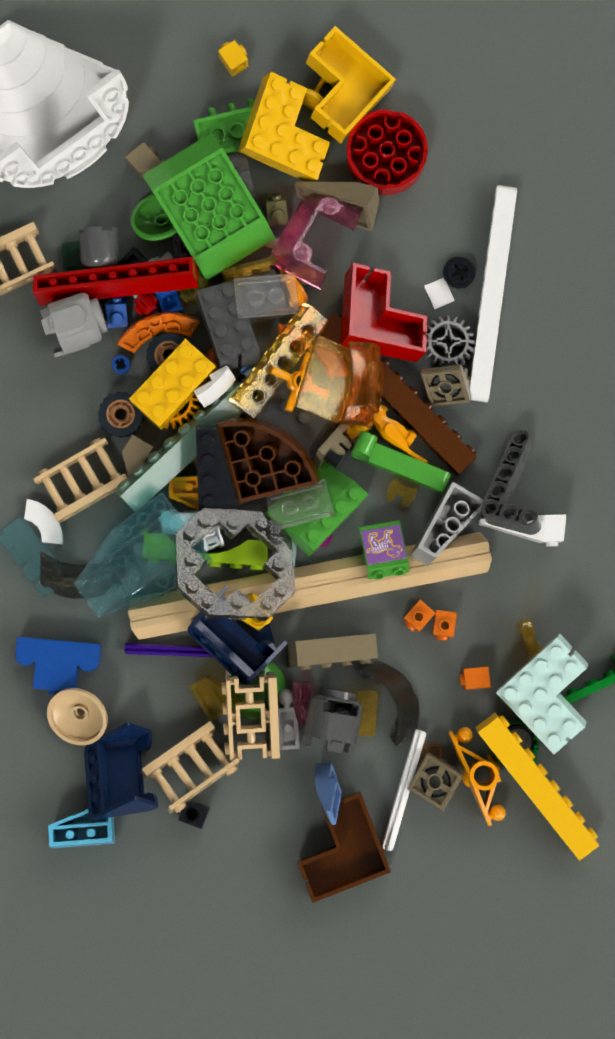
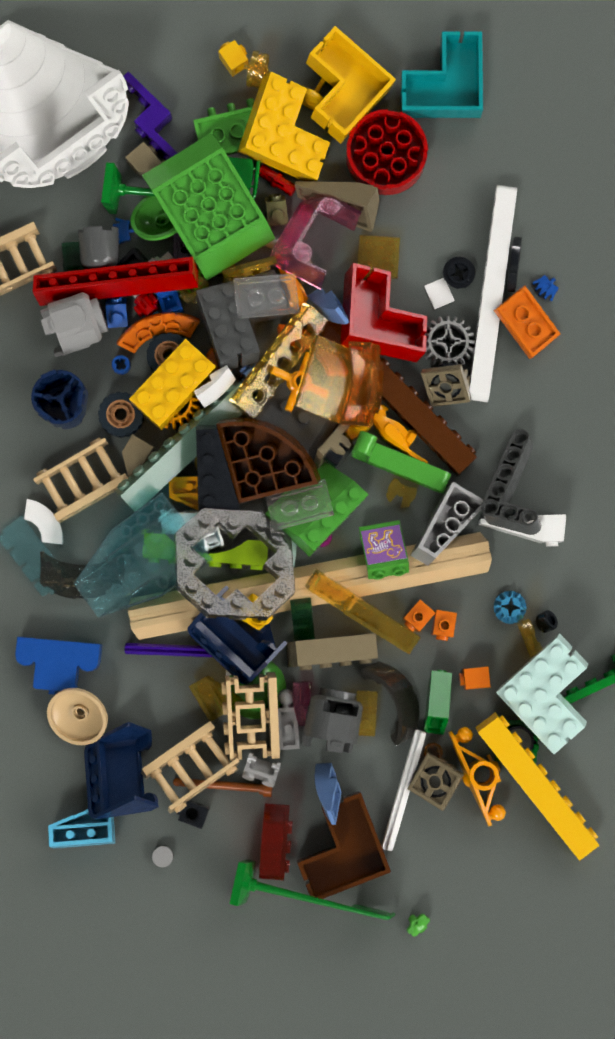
(55, 388): none -> dark blue piece
(114, 188): none -> green piece
(124, 230): none -> blue piece
(153, 119): none -> dark purple bracket
(162, 856): none -> light grey tile
(237, 786): none -> dark orange piece
(245, 882): none -> green piece
(257, 69): none -> clear yellow wheel
(261, 770): none -> light grey piece
(274, 842): none -> clear red wedge
(277, 180): none -> red pin
(302, 619): none -> clear green slope
(329, 306): none -> medium blue slope
(362, 611): none -> clear yellow slope
(379, 253): none -> clear yellow tile
(417, 924): none -> bright green plant
(438, 702): none -> slope
(453, 90): none -> teal piece
(502, 613): none -> dark azure gear
(514, 264): none -> black tile
(527, 322): none -> orange tile
(546, 621): none -> black tile
(547, 286): none -> blue piece

